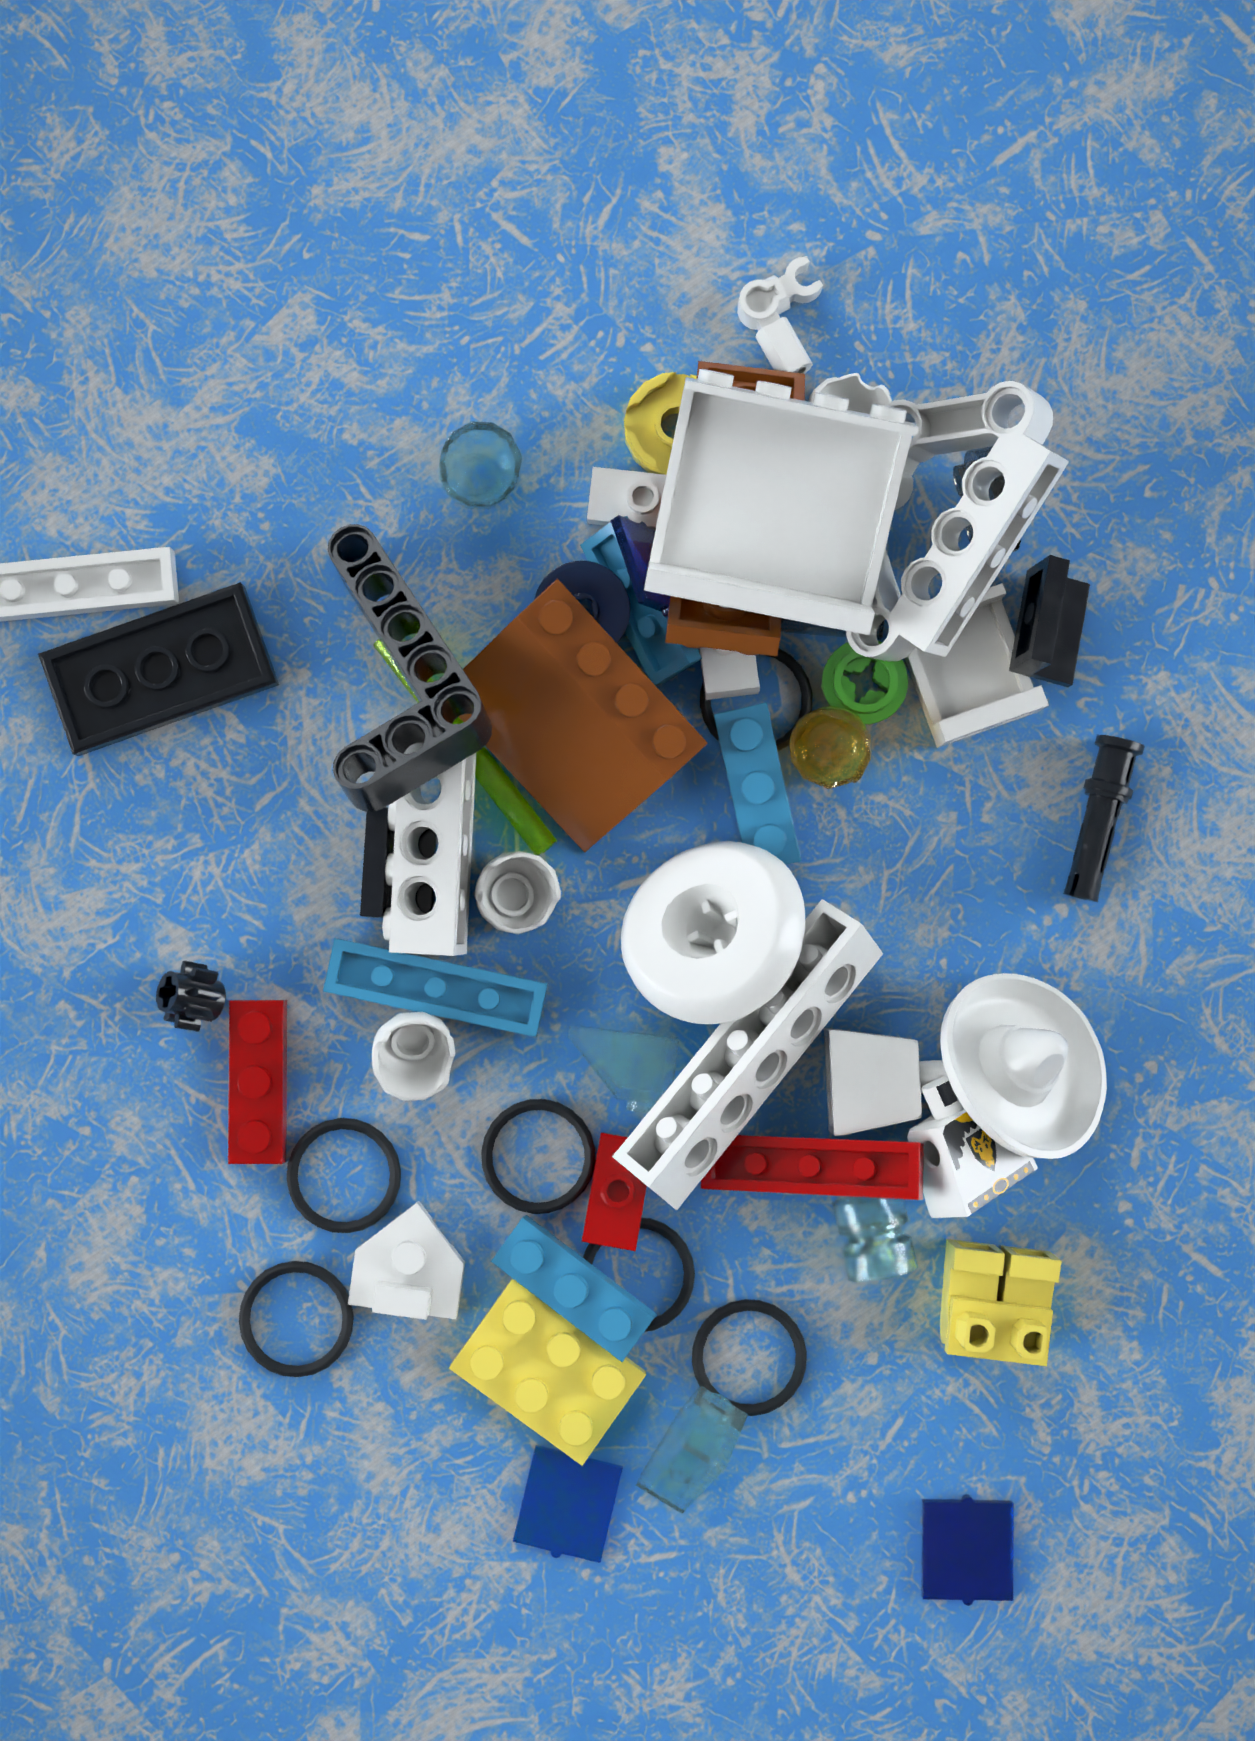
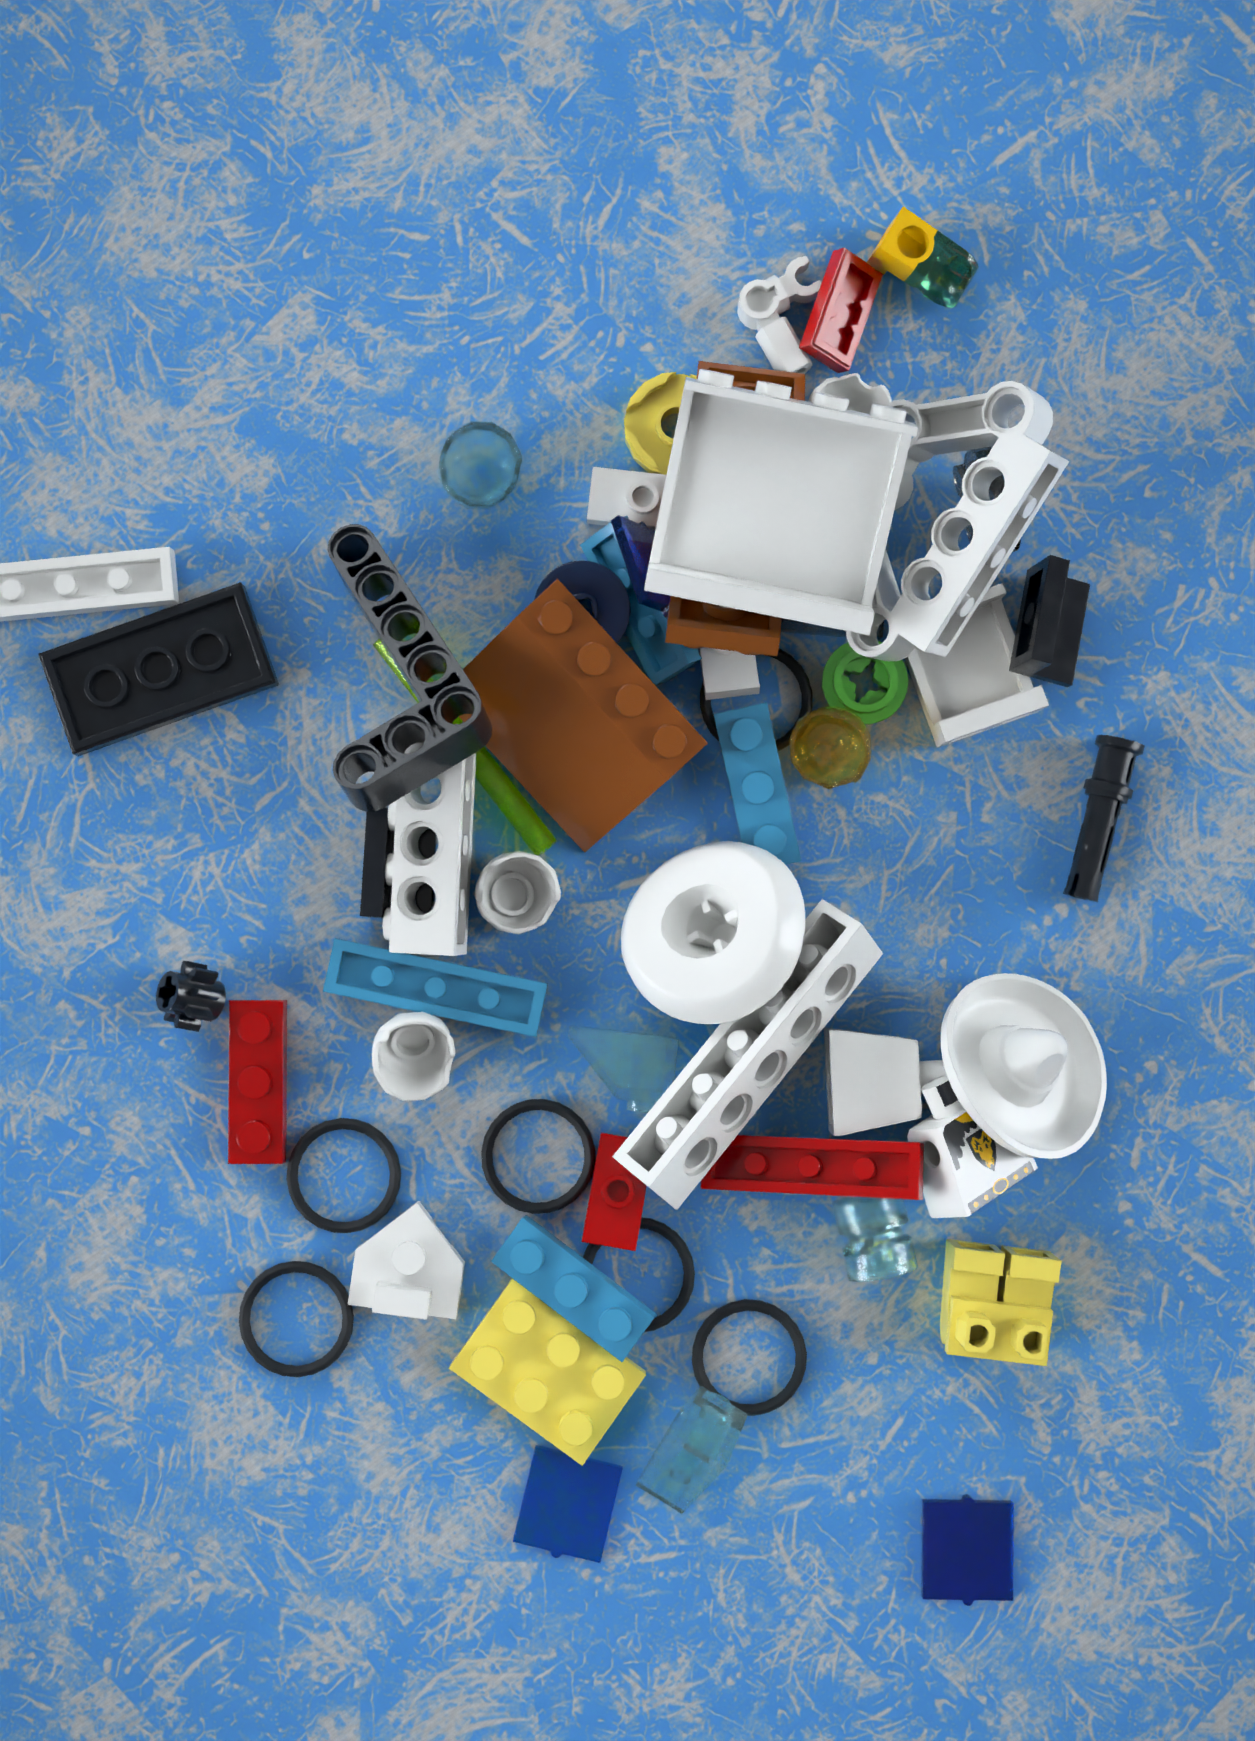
(841, 310): none -> plate
(924, 259): none -> leg

